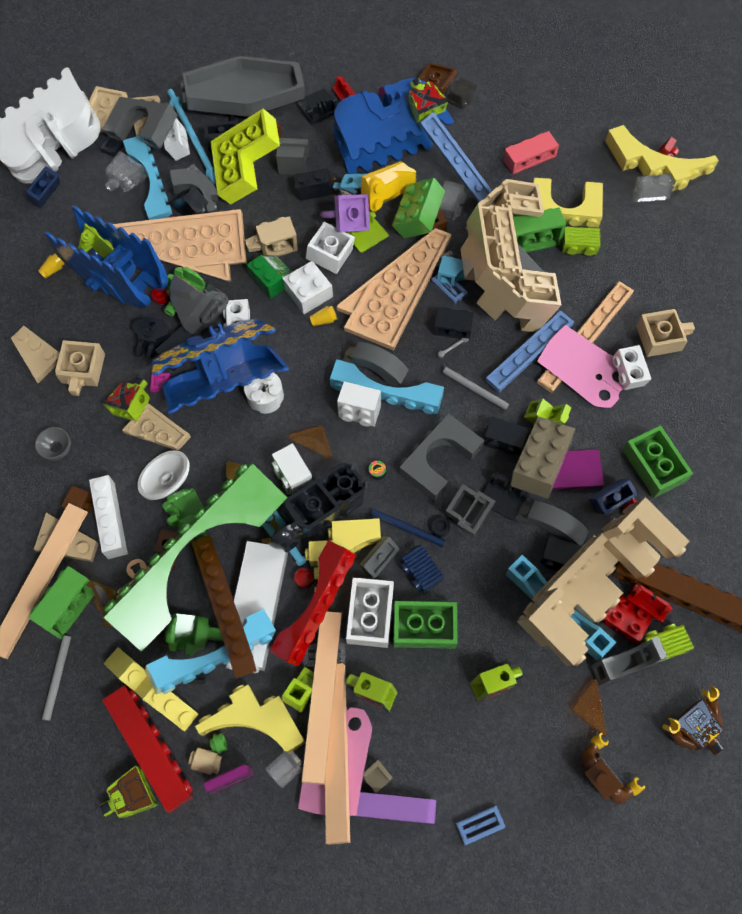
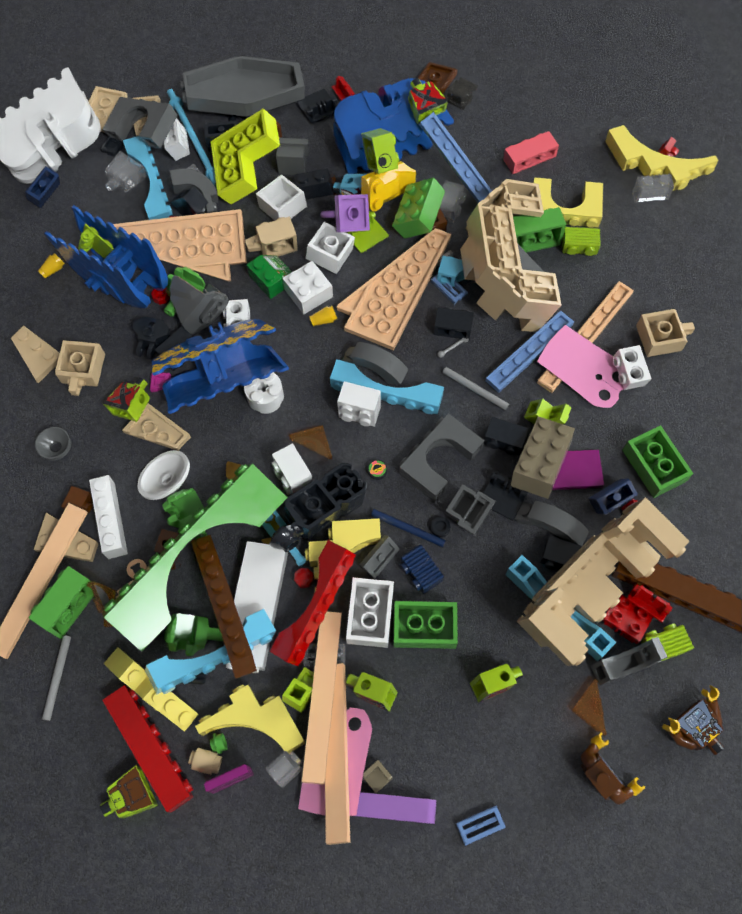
(281, 198): none -> white piece
(380, 150): none -> lime brick

